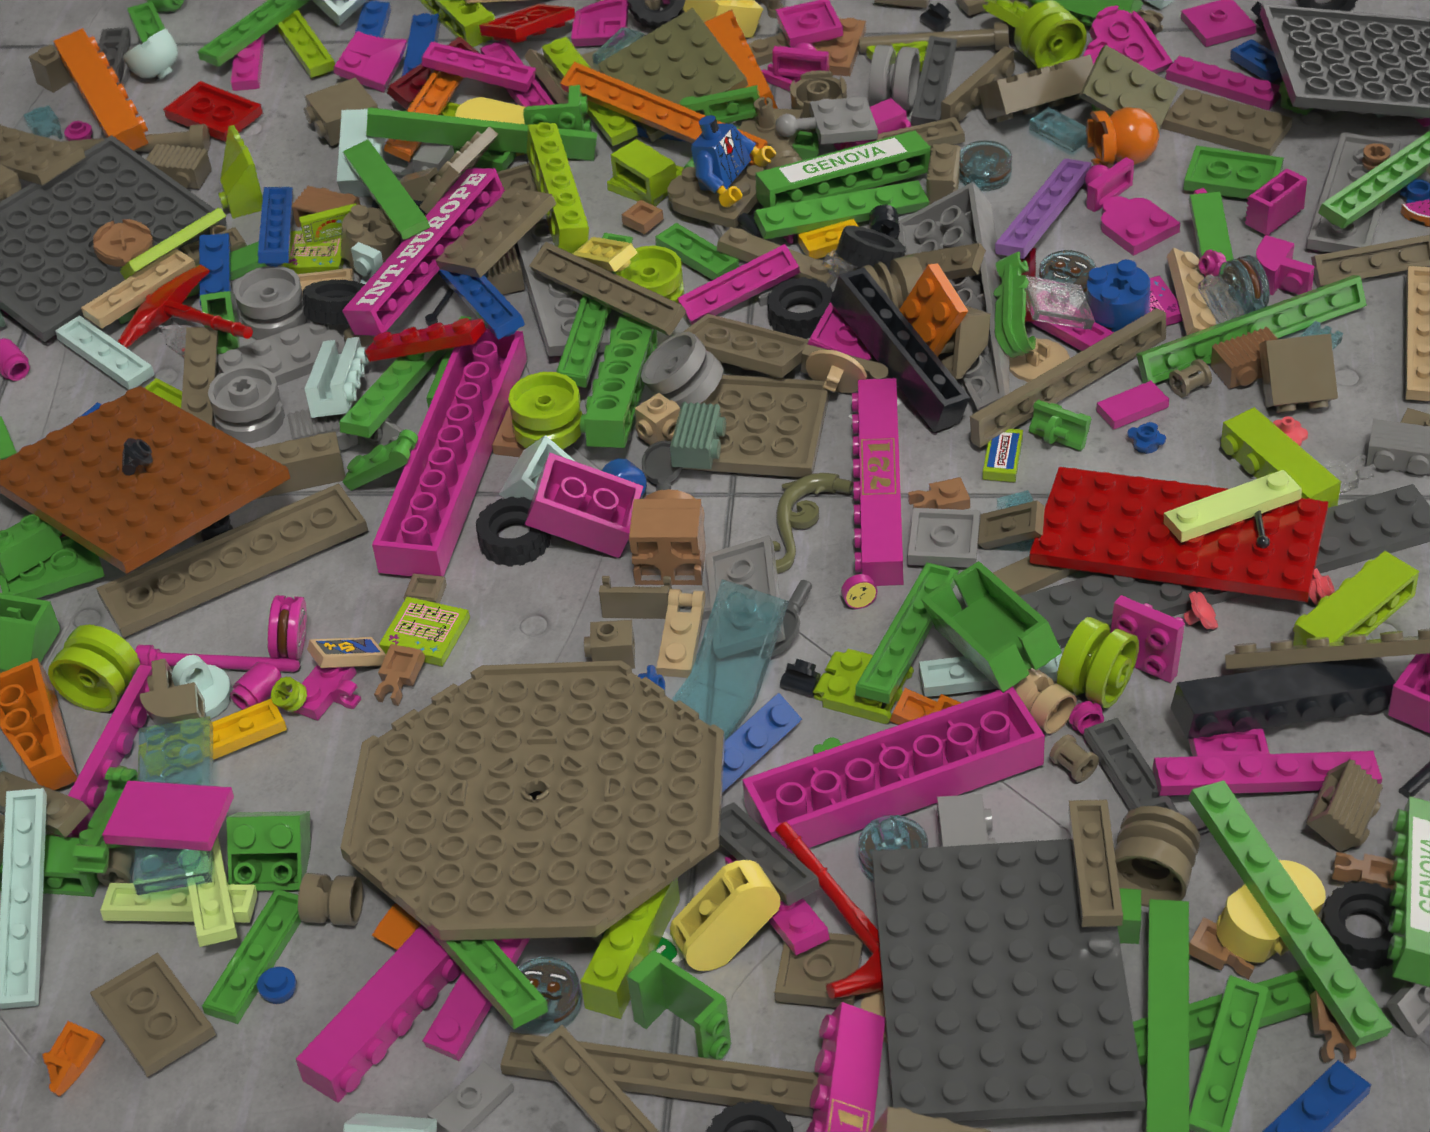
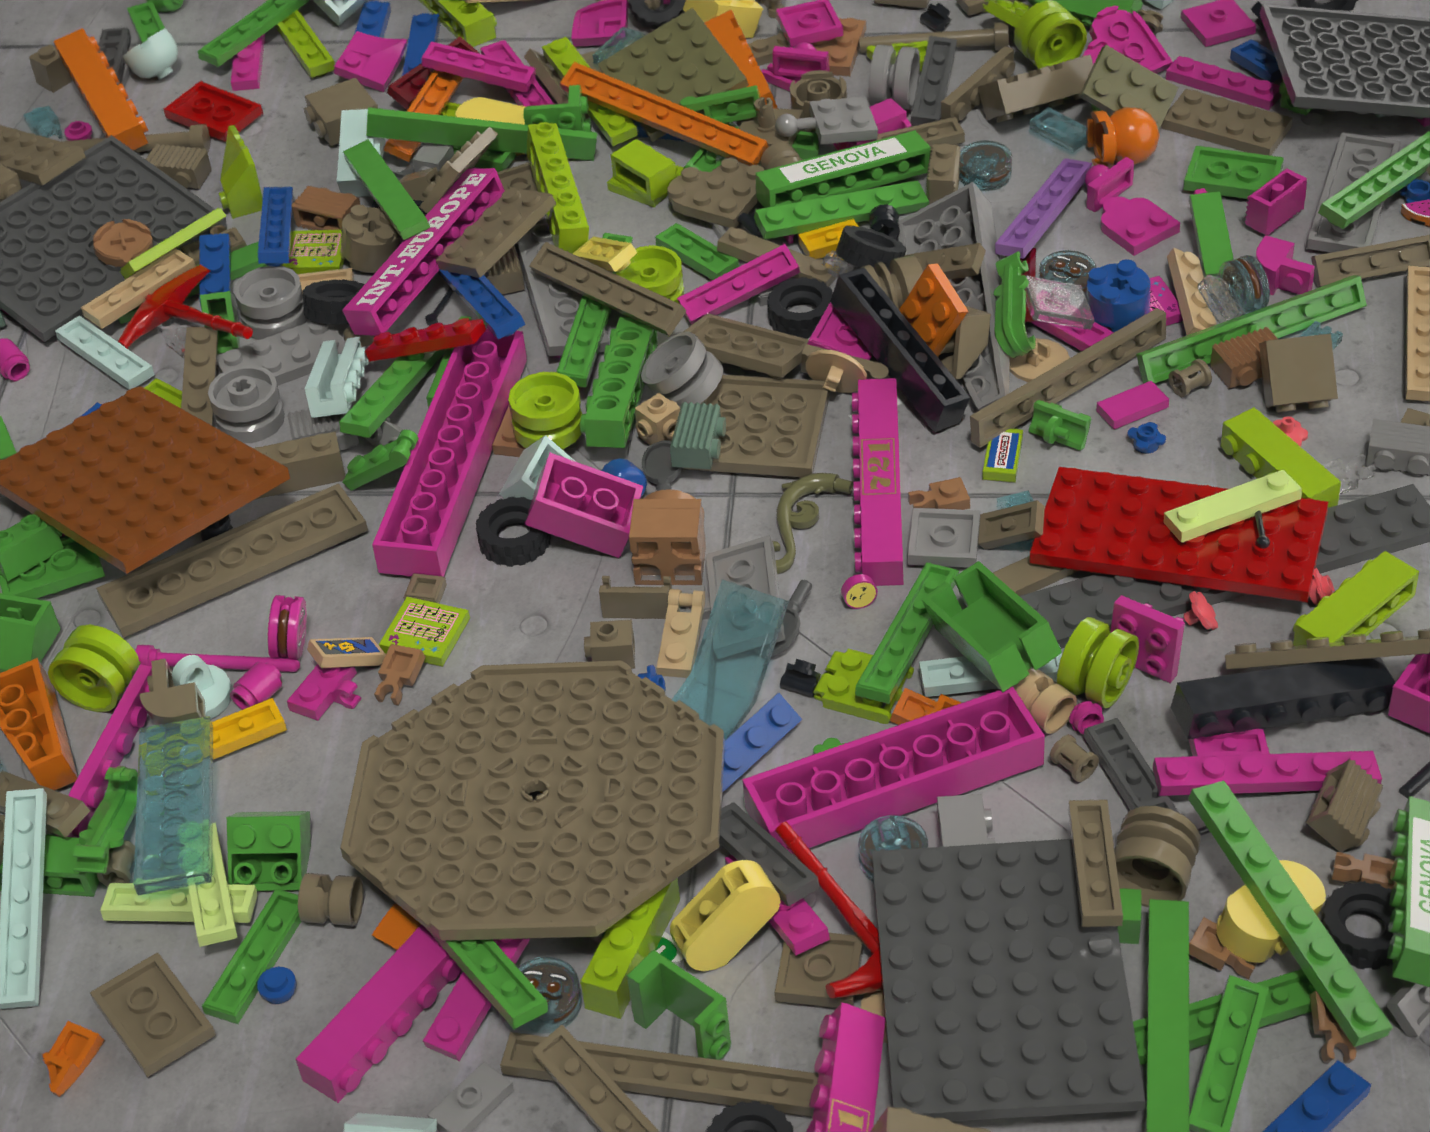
(135, 453): black plate -> none
(168, 815): dark pink tile -> none
(295, 698): lime bush -> none
(323, 225): lime tile -> none
(366, 260): light aqua plate -> none
(527, 22): red plate -> none
(642, 216): medium nougat plate -> none
(722, 155): blue torso -> none
(1211, 262): dark pink plate -> none
(1374, 155): medium nougat bush -> none

